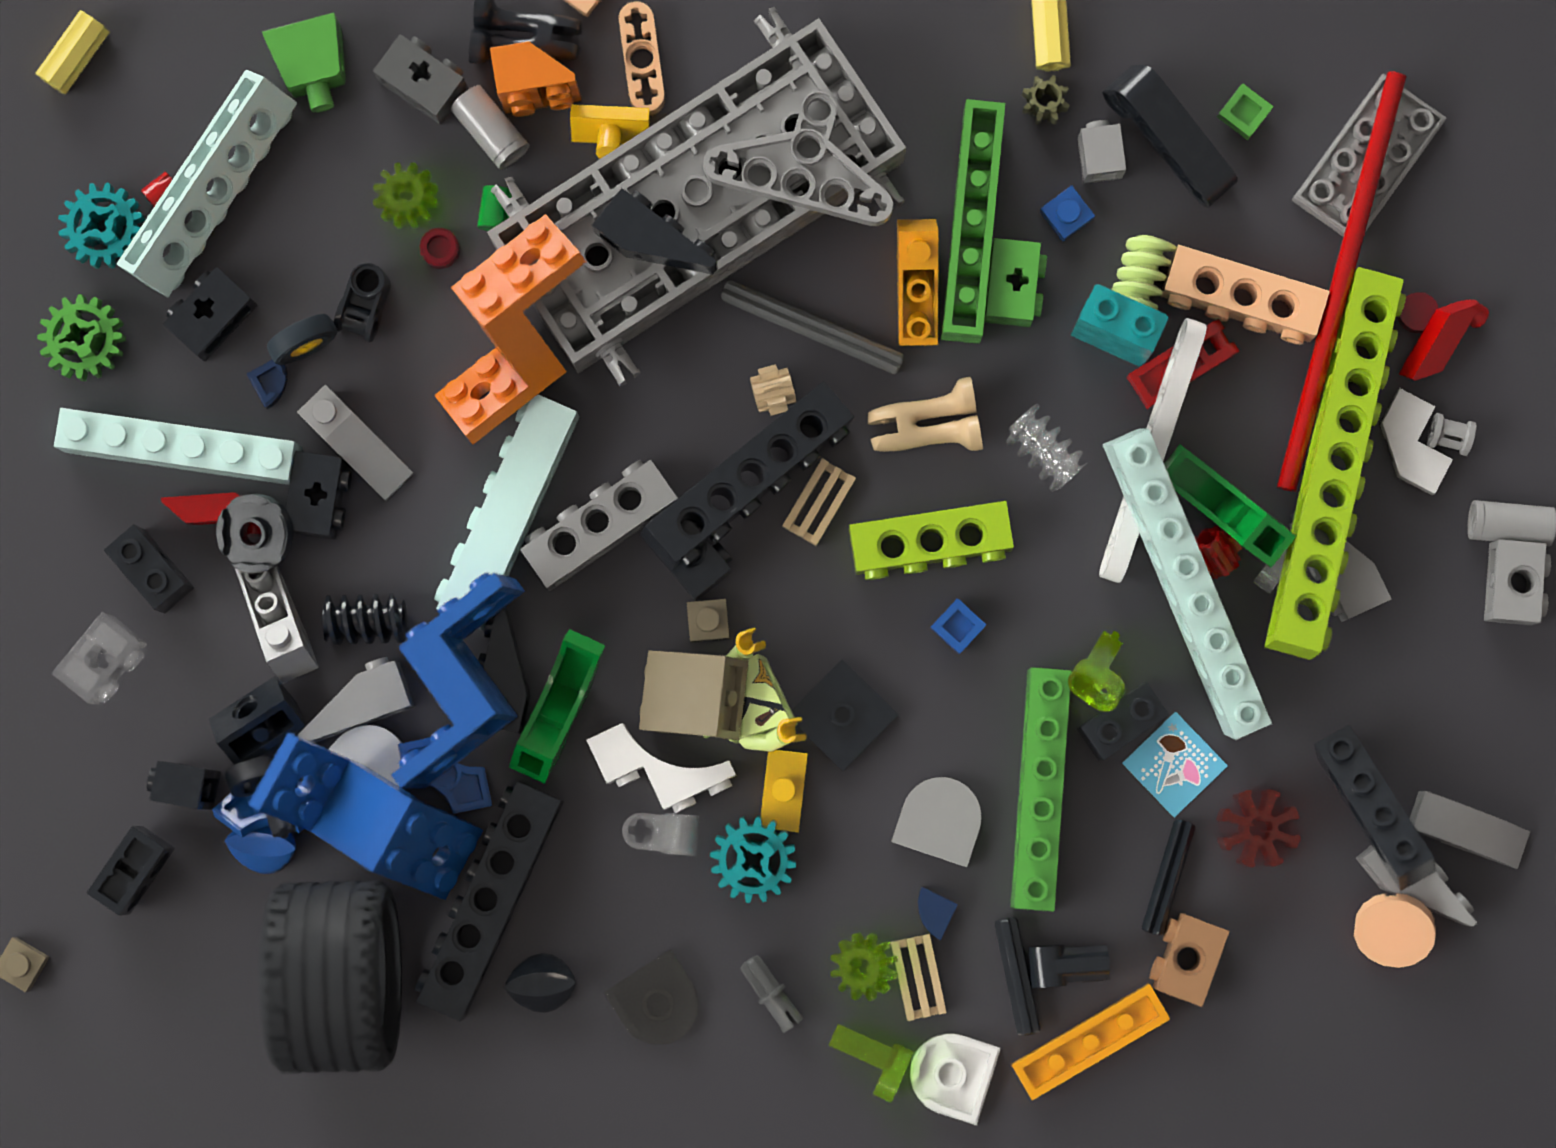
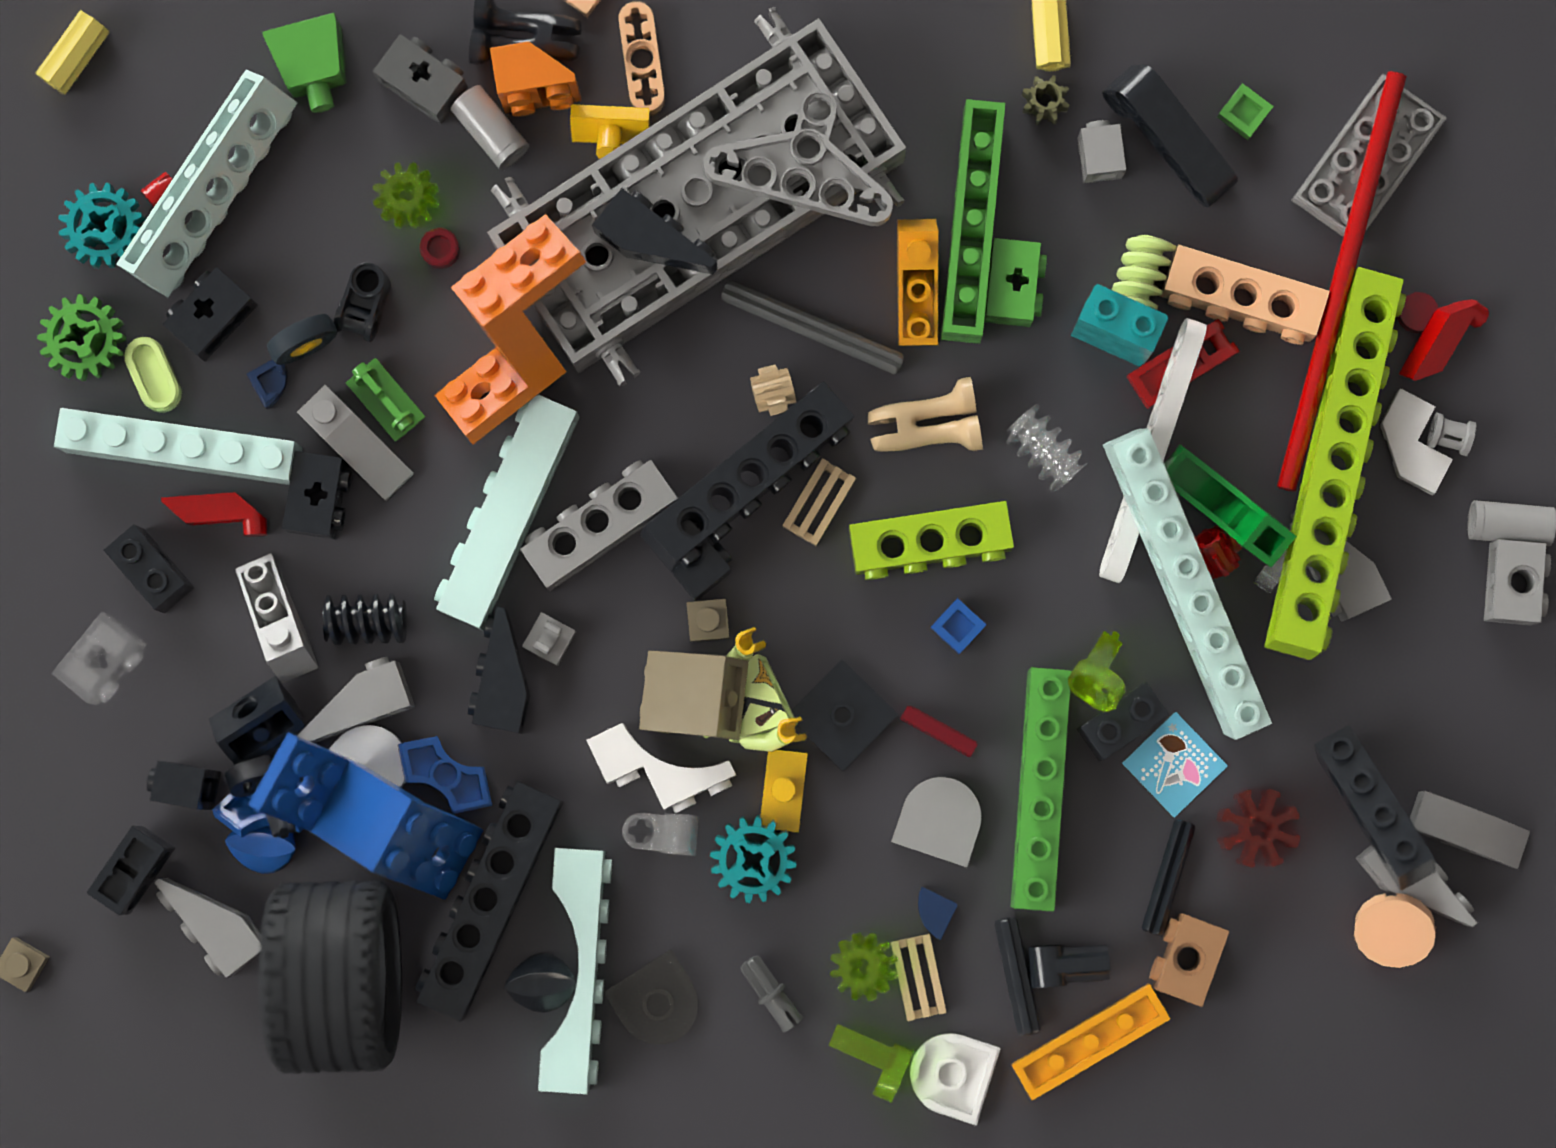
(153, 374): none -> yellowish green tile
(222, 931): none -> light grey slope
(275, 533): tile -> none
(384, 399): none -> bright green hinge
(457, 679): blue bracket -> none
(491, 211): green piece -> none
(549, 639): none -> light grey tile
(557, 706): green arch -> none
(567, 1057): none -> light aqua arch
(939, 731): none -> dark red tile
(1067, 213): blue plate -> none

